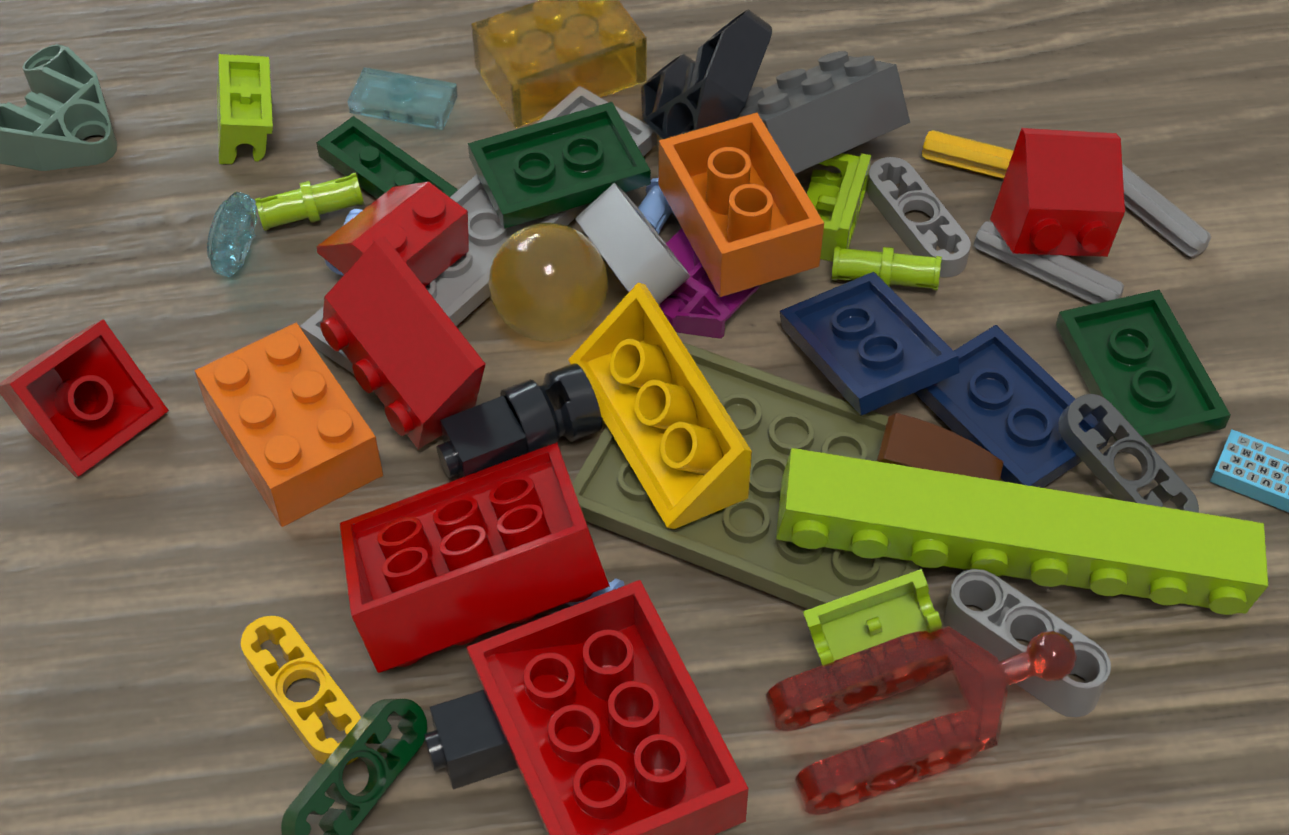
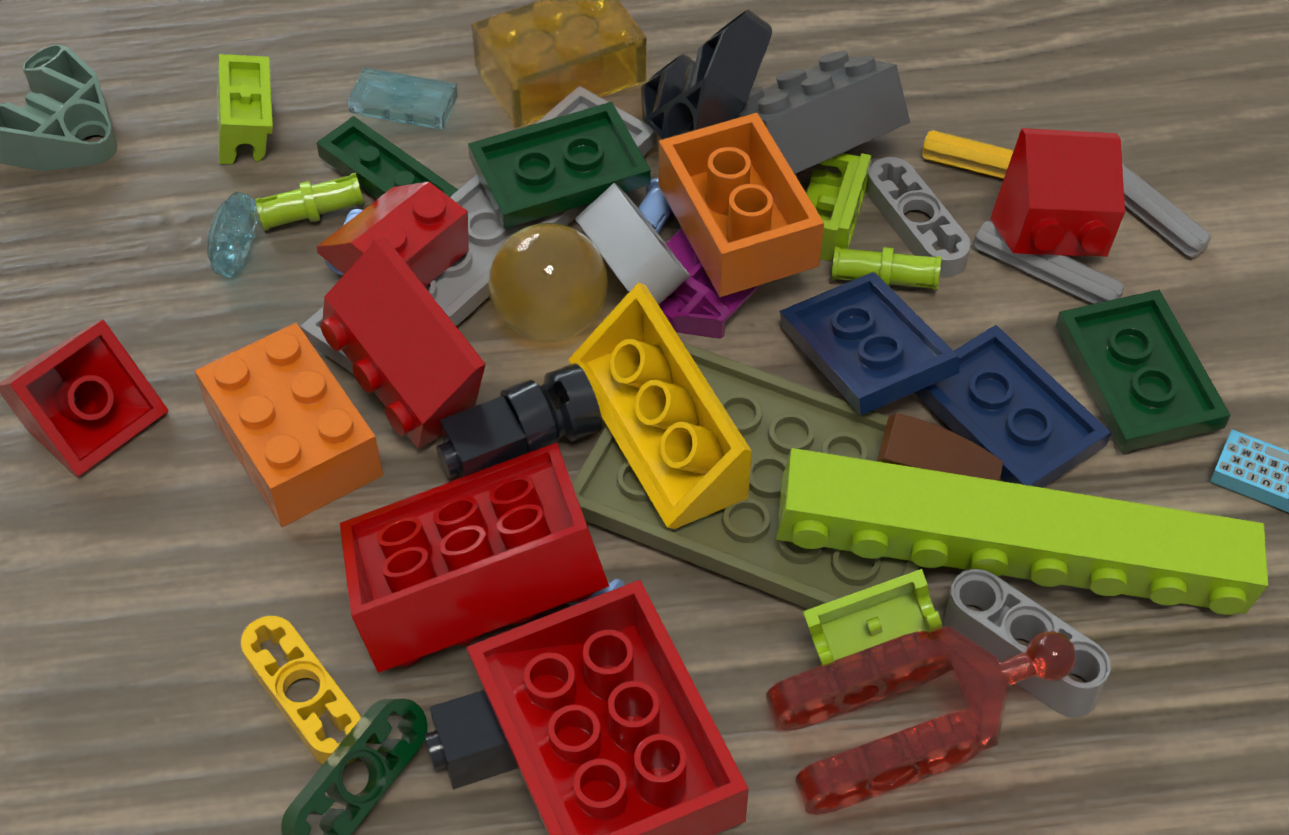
(1129, 441): dark grey beam -> none

